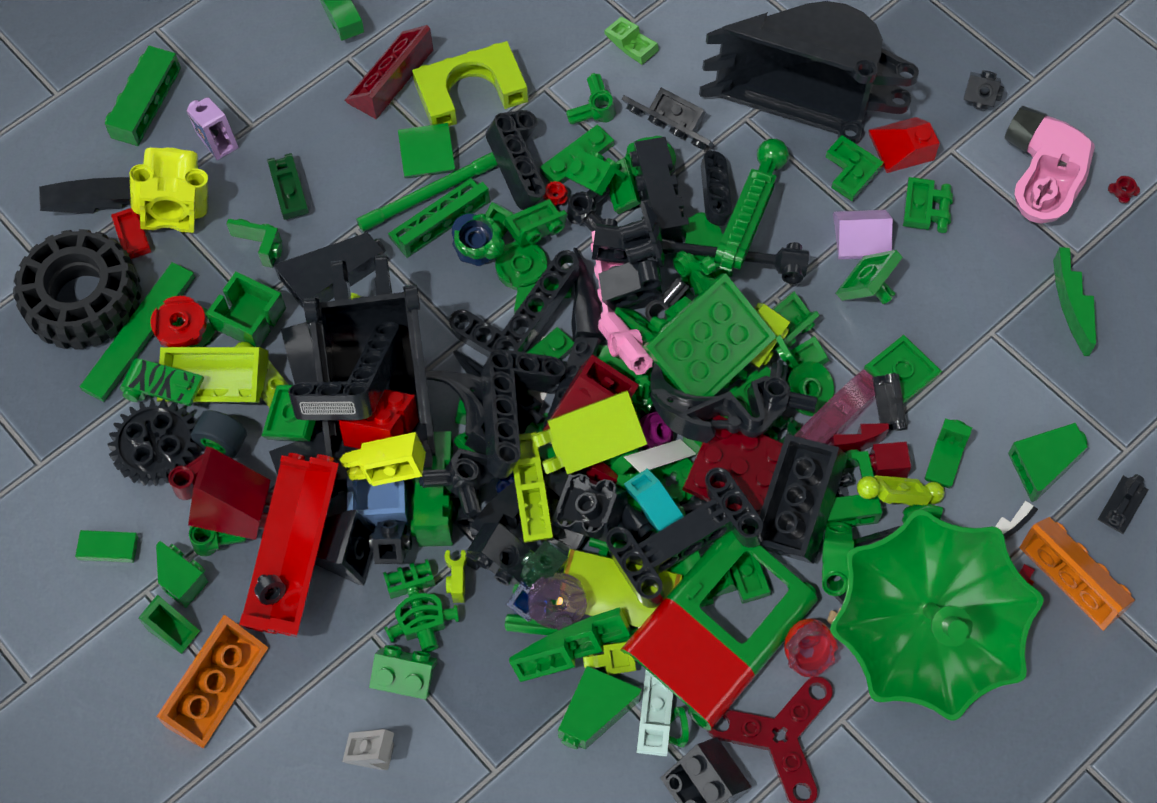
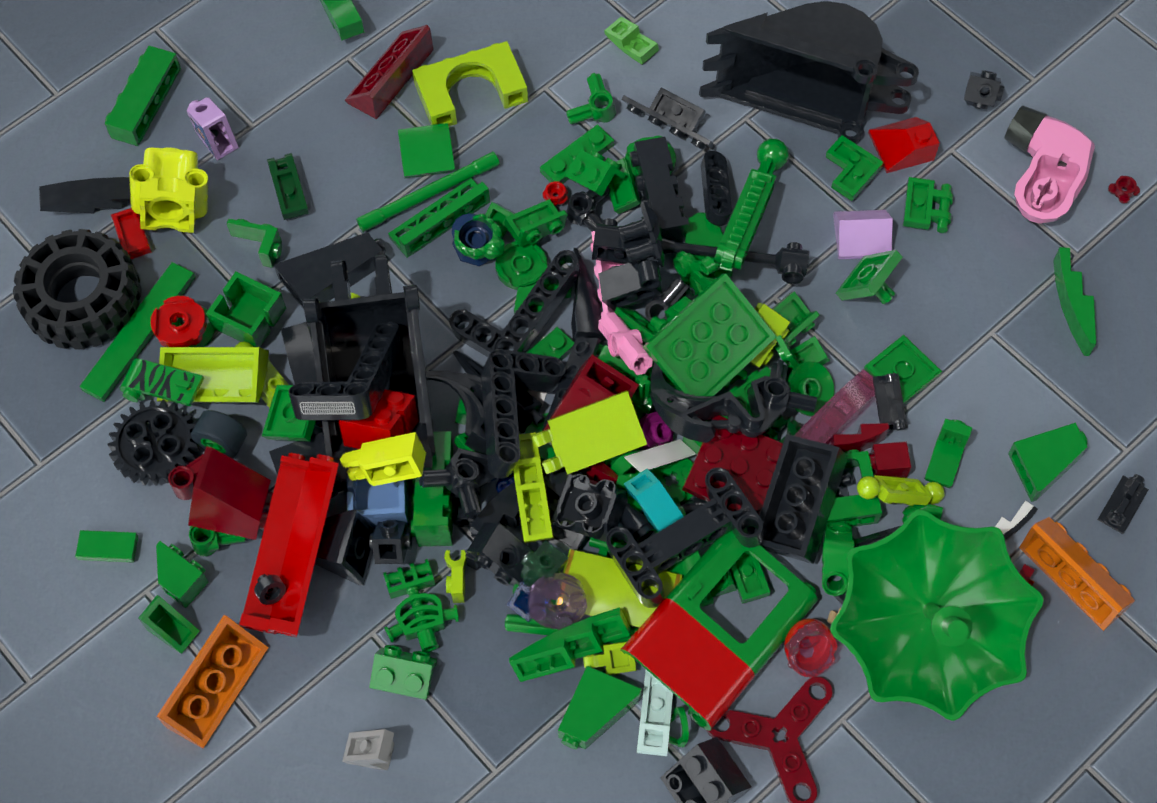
(507, 141): black beam -> none

